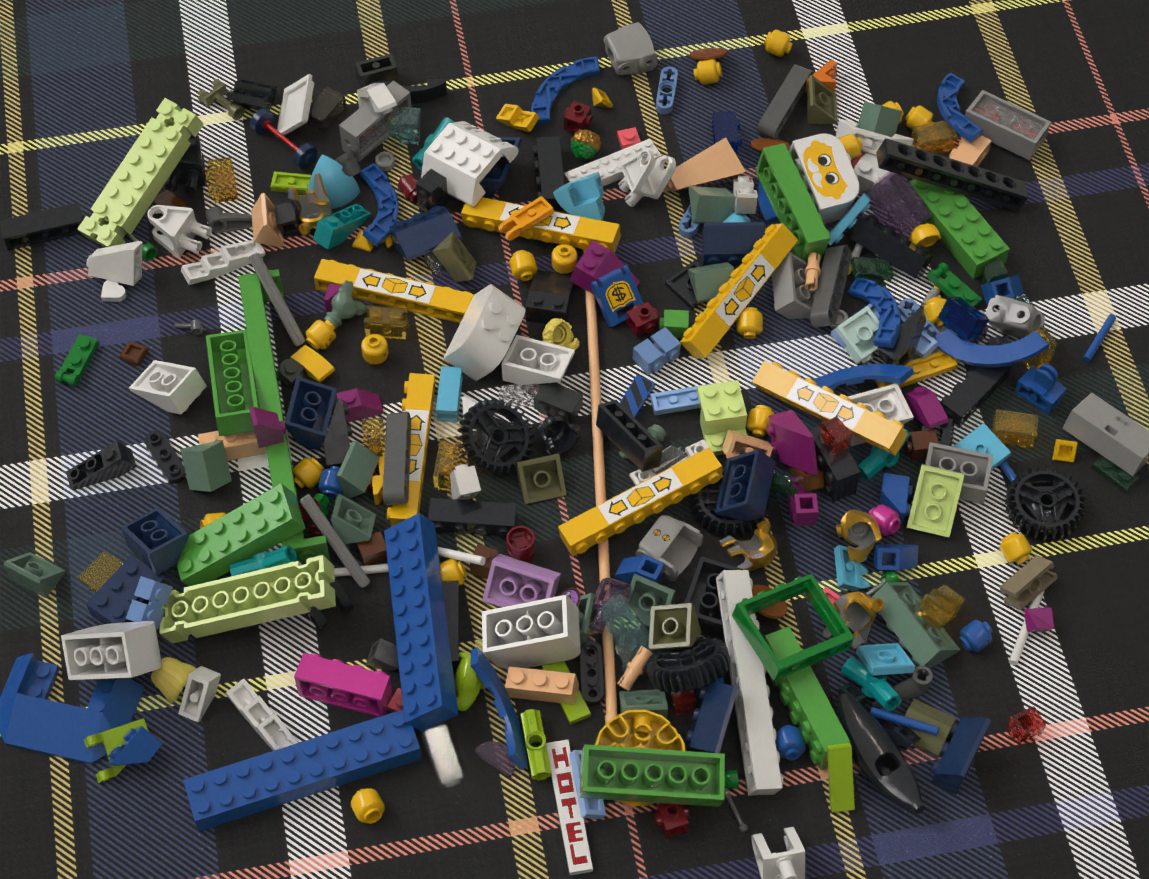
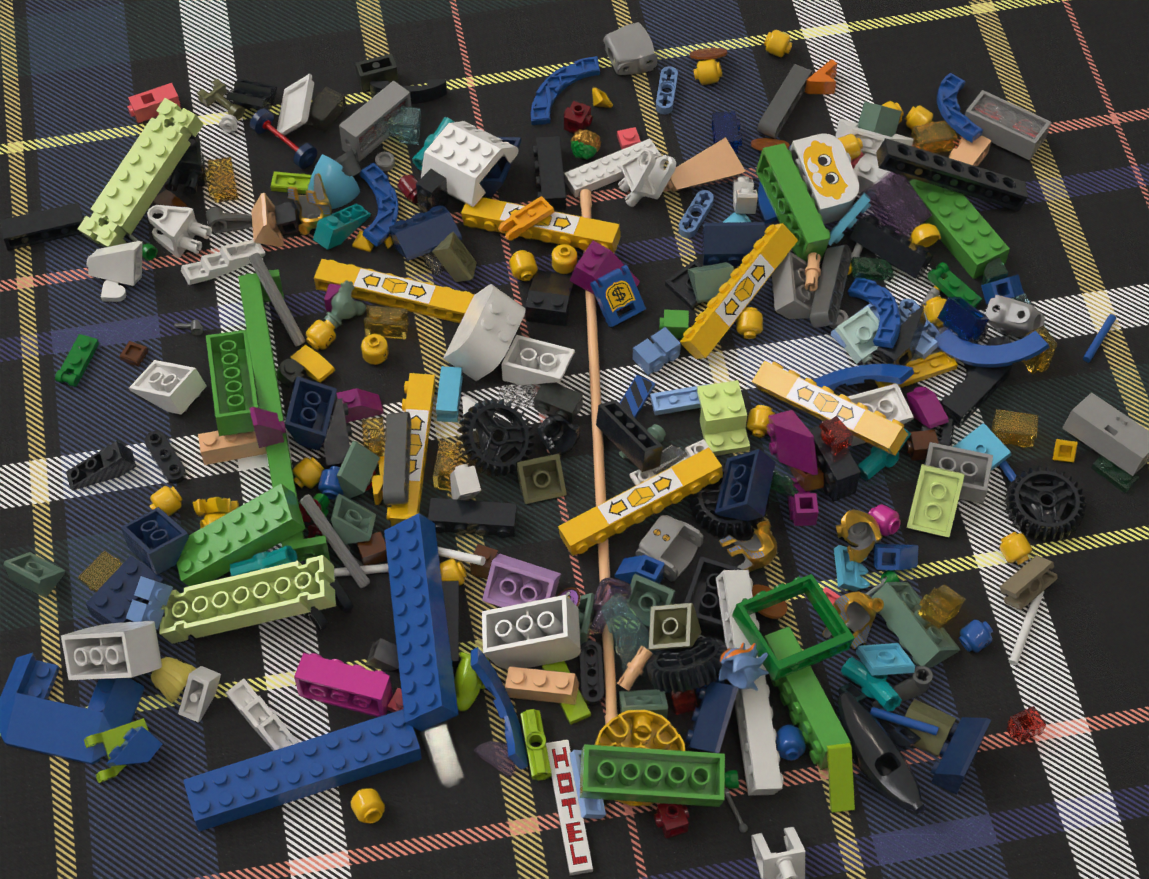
(145, 104): none -> coral brick
(166, 499): none -> yellow head
(206, 466): sand green slope -> none
(214, 505): none -> yellow piece
(231, 121): none -> white plate
(378, 95): white slope -> none
(517, 118): yellow slope -> none
(521, 543): dark red wheel -> none
(559, 333): light yellow hair -> none
(582, 197): medium azure brick -> none
(642, 319): dark red brick -> none
(710, 204): sand green slope -> none
(738, 444): light nougat brick -> none
(742, 666): none -> medium blue hair
(820, 103): olive slope -> none
(894, 494): blue slope -> none
(1039, 619): magenta slope -> none
(1041, 388): blue brick -> none

